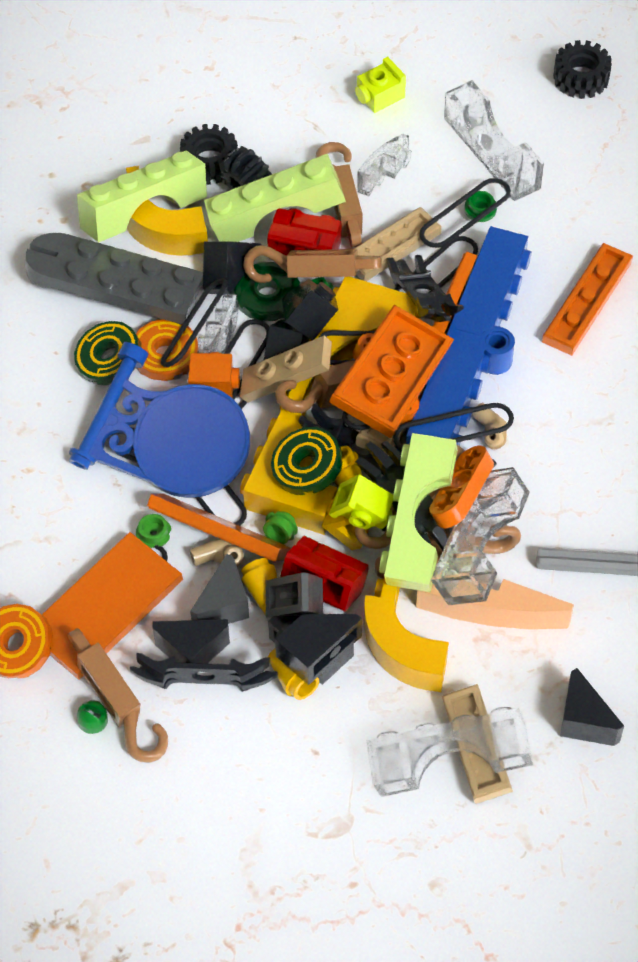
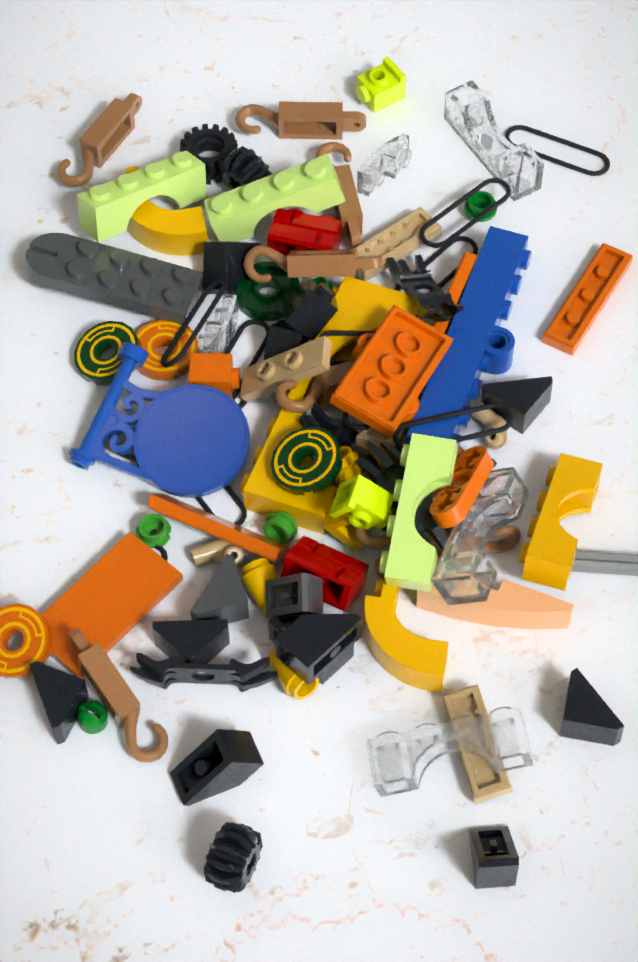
(60, 696): none -> black slope
(103, 138): none -> medium nougat piece
(216, 765): none -> black slope
(233, 857): none -> black gear
(304, 120): none -> medium nougat piece
(493, 857): none -> black slope
(523, 397): none -> black slope
(552, 550): none -> yellow arch
(566, 142): none -> black piece
(582, 56): black tyre -> none

